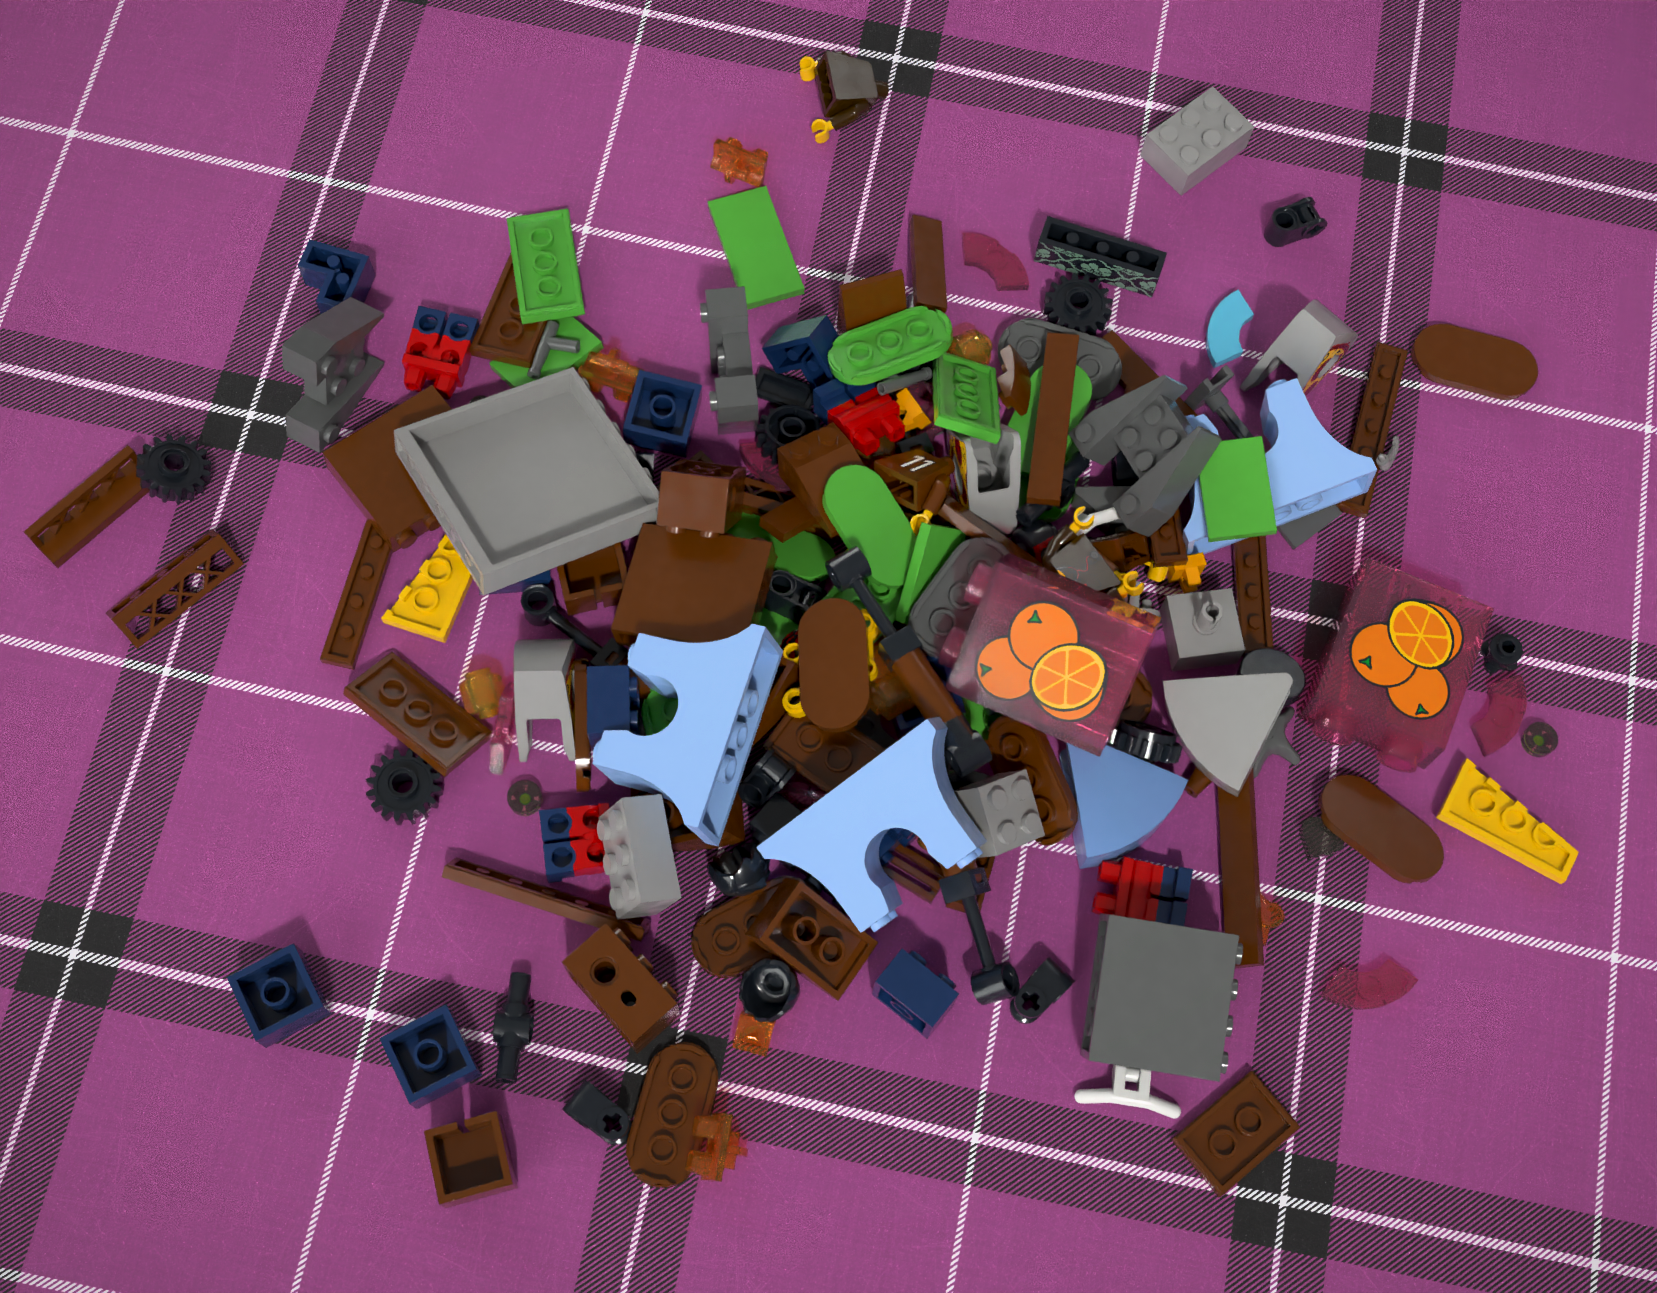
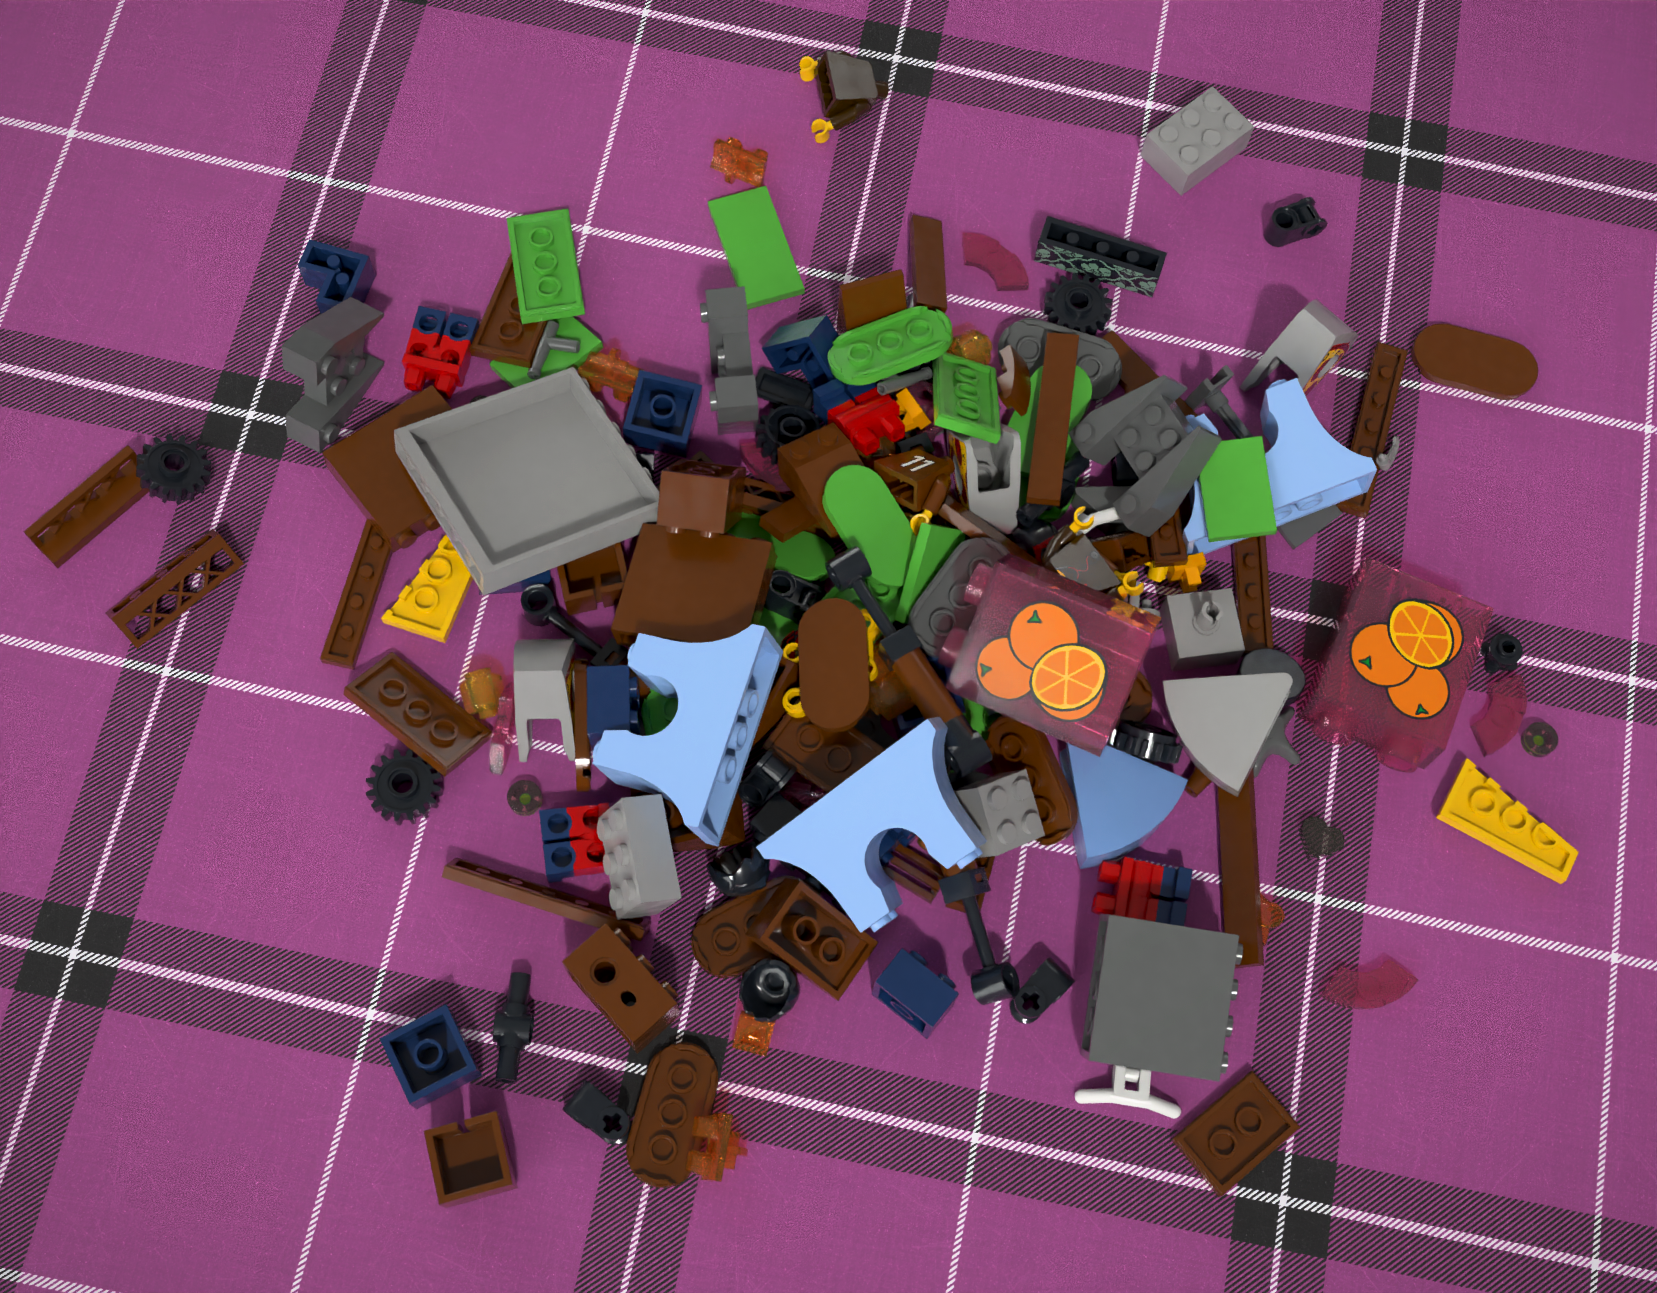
(279, 995): dark blue brick -> none
(1225, 328): medium azure tile -> none
(1380, 829): reddish brown tile -> none

